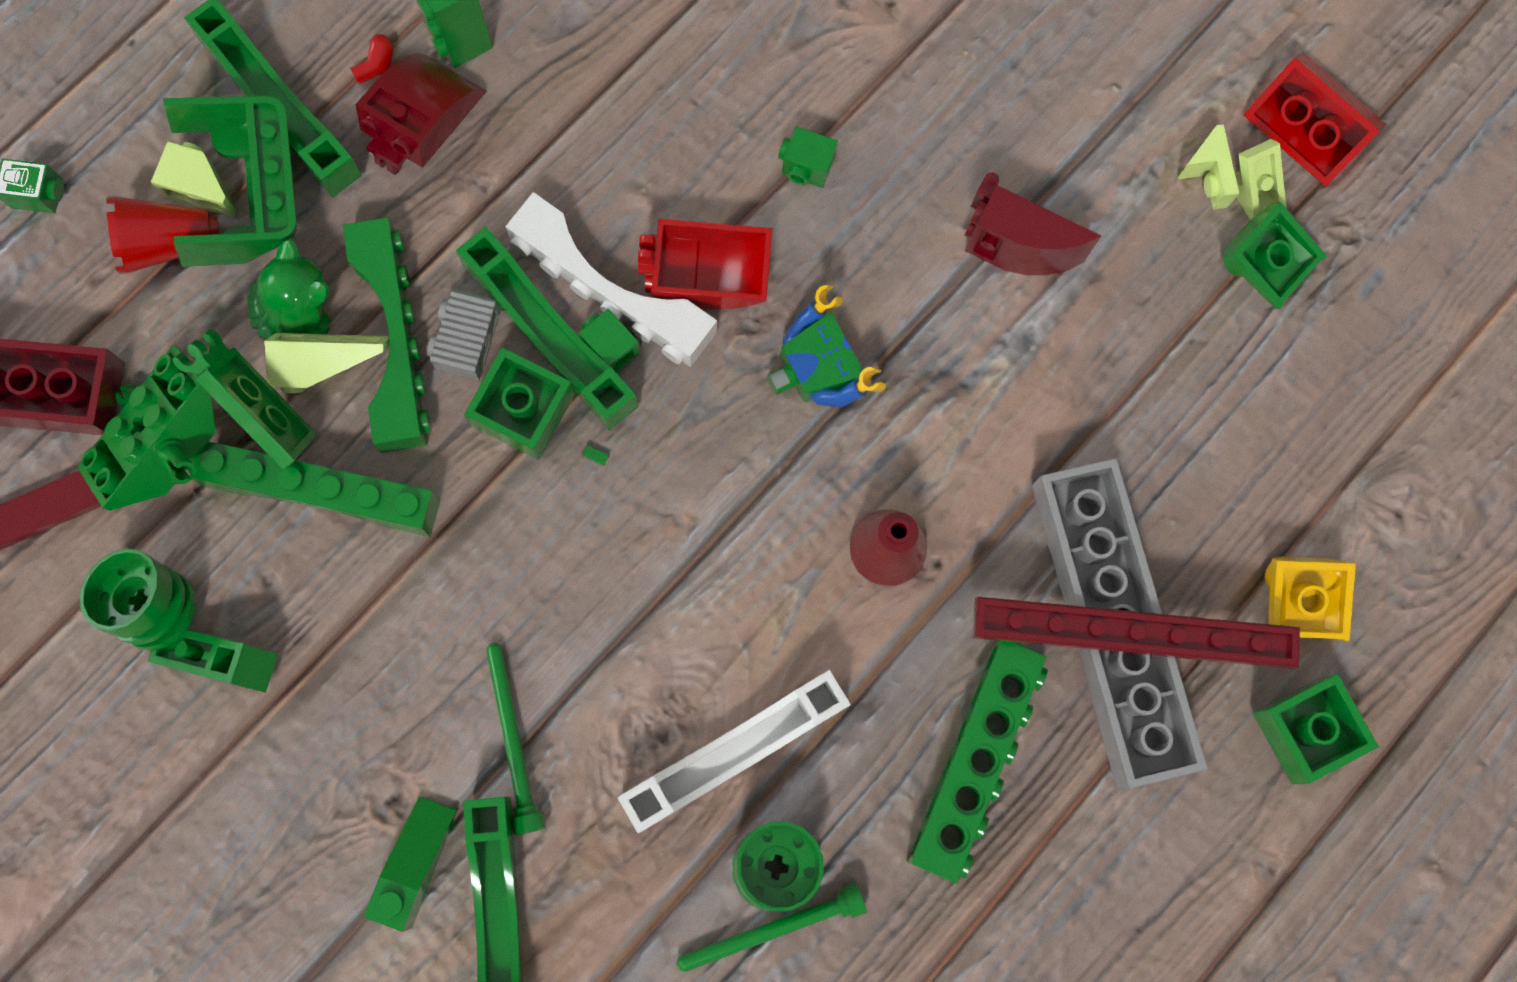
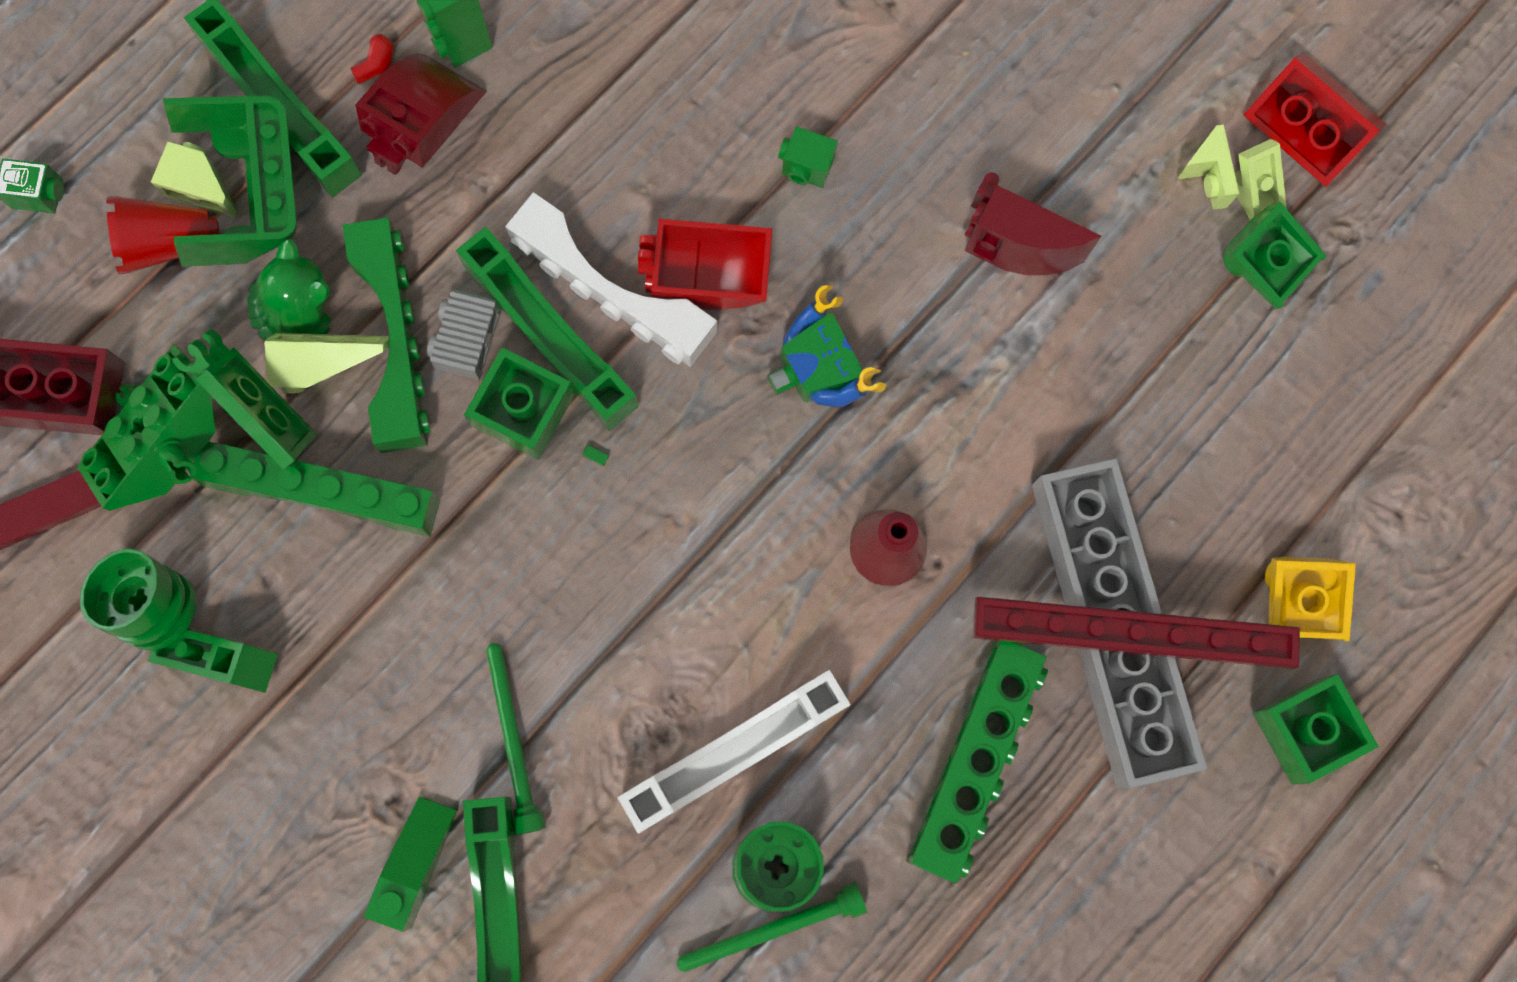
(609, 339): green brick -> none

